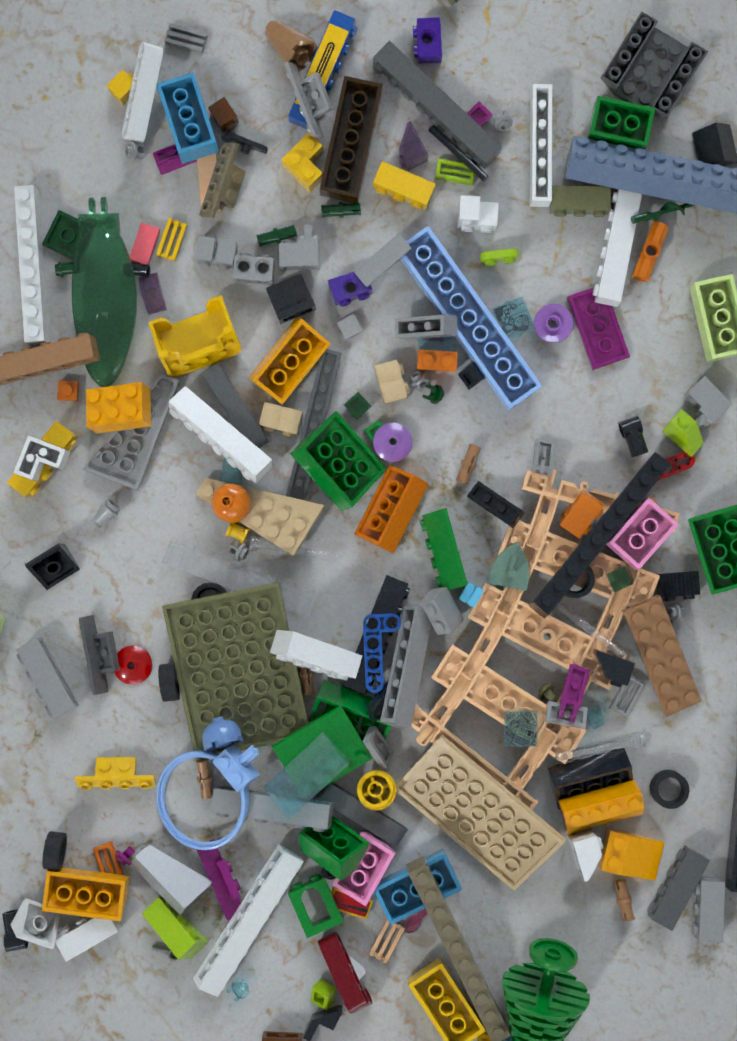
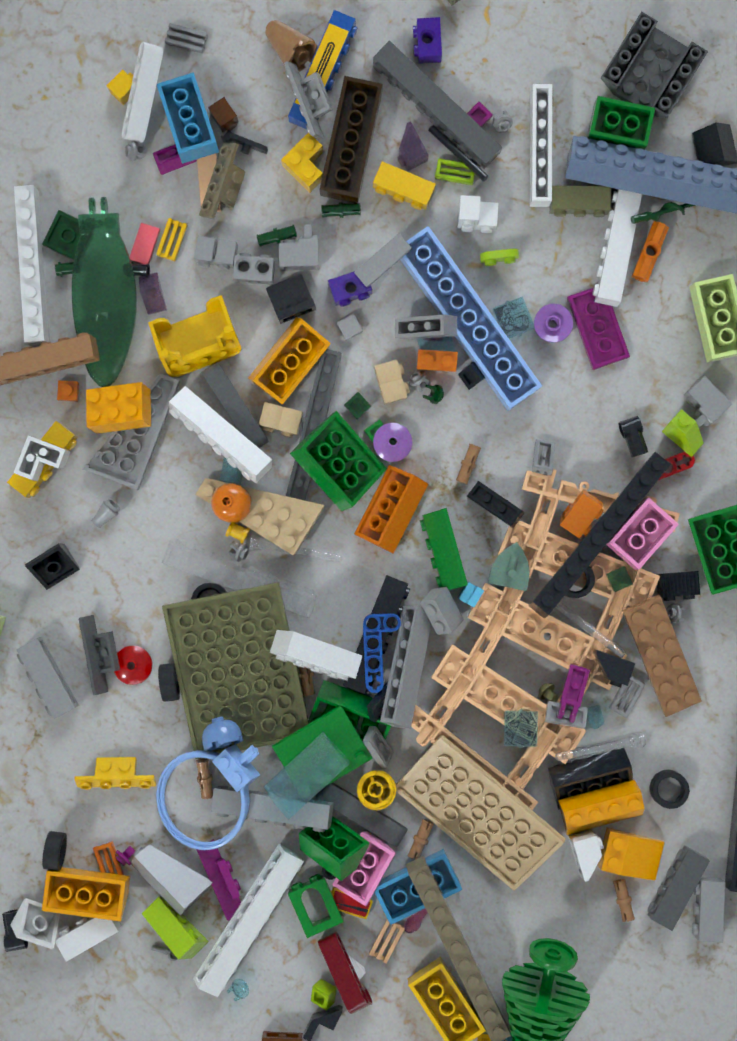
(420, 839): none -> medium nougat pin

